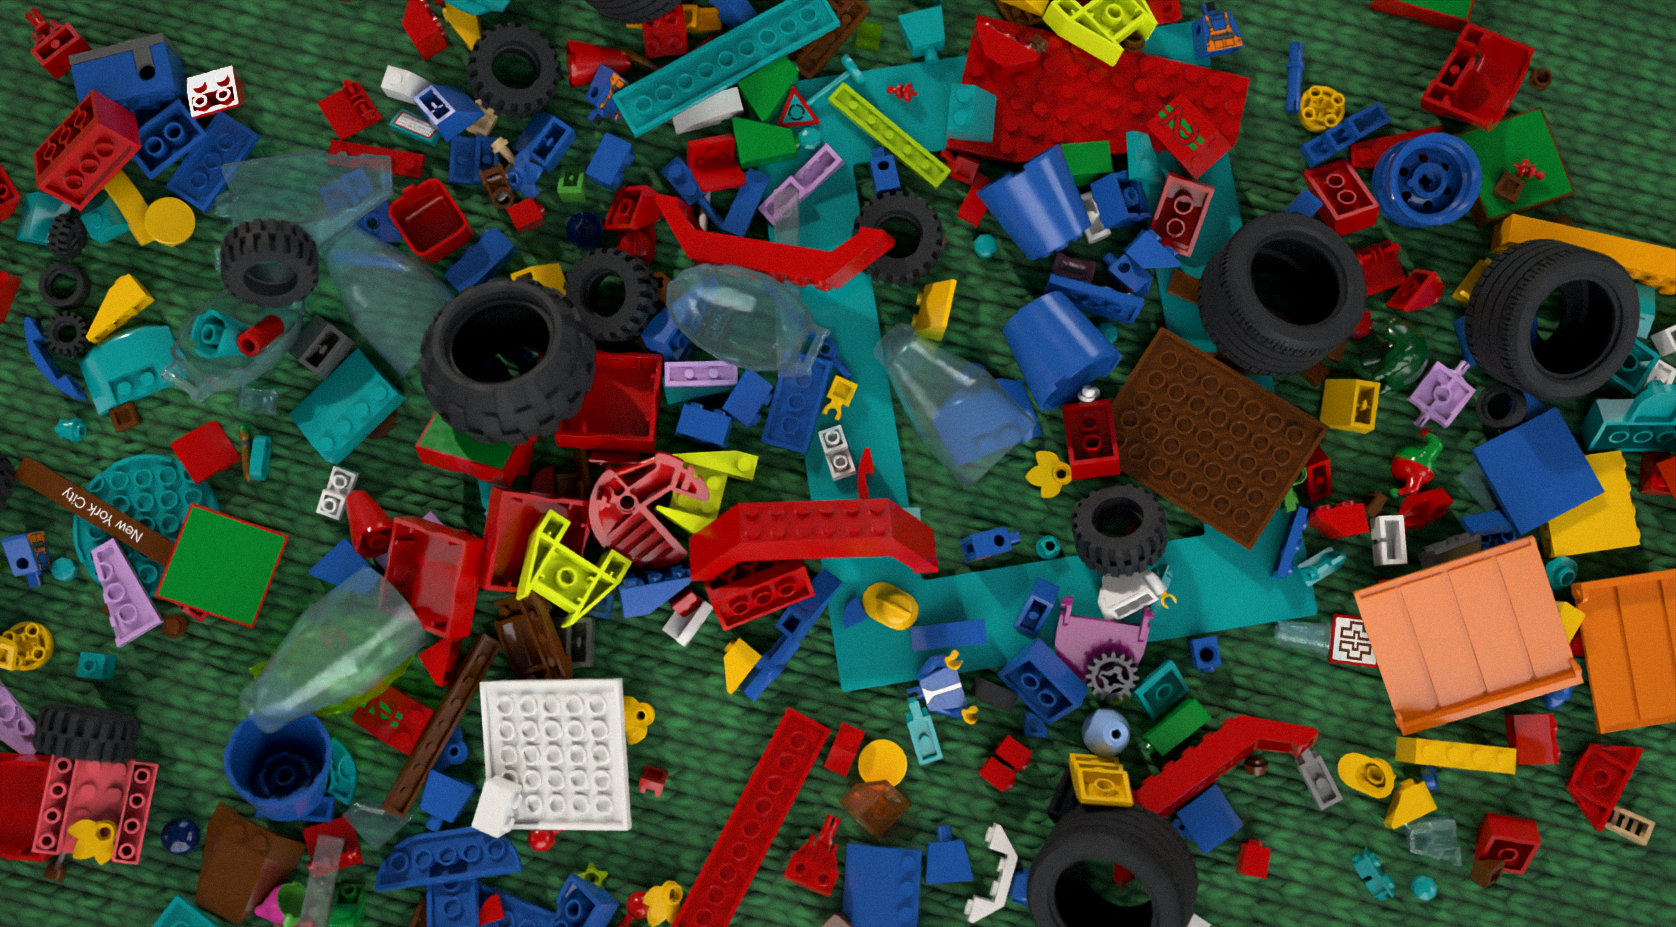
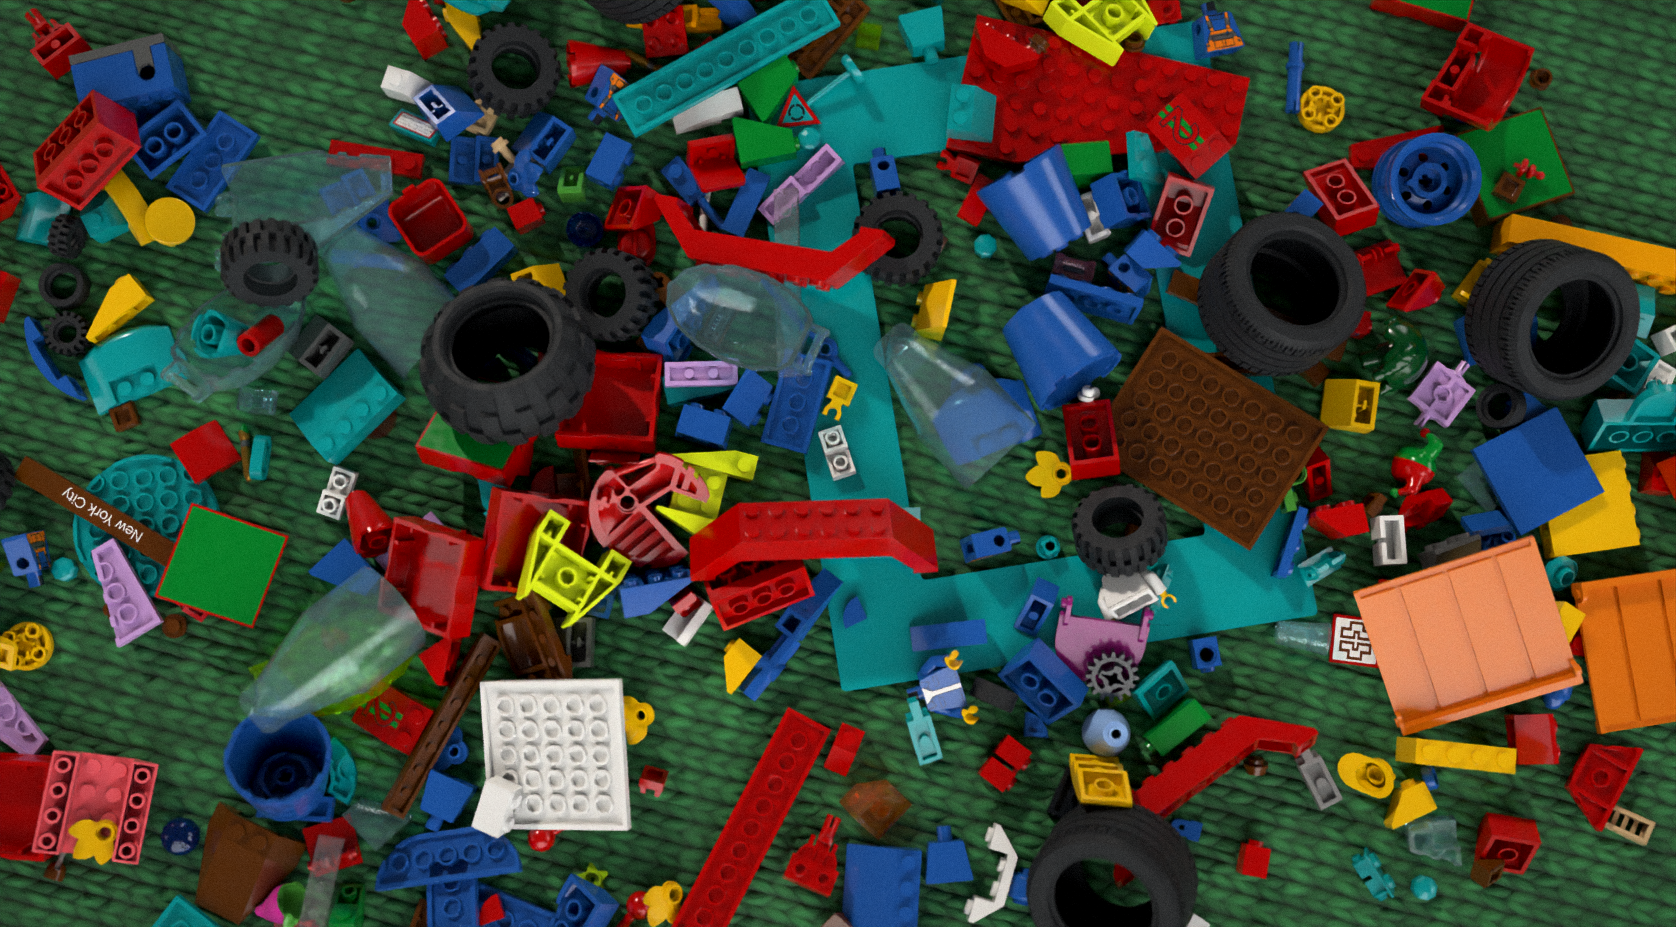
(71, 429): teal hose -> none
(86, 733): black tyre -> none
(96, 665): teal brick -> none
(215, 92): slope -> none
(349, 110): red hinge -> none
(865, 471): red slope -> none
(882, 761): yellow tile -> none
(889, 135): lime plate -> none
(890, 606): yellow piece -> none
(906, 92): red hair -> none
(1108, 331): teal tile -> none
(1209, 818): blue slope -> none
(1344, 134): blue slope -> none

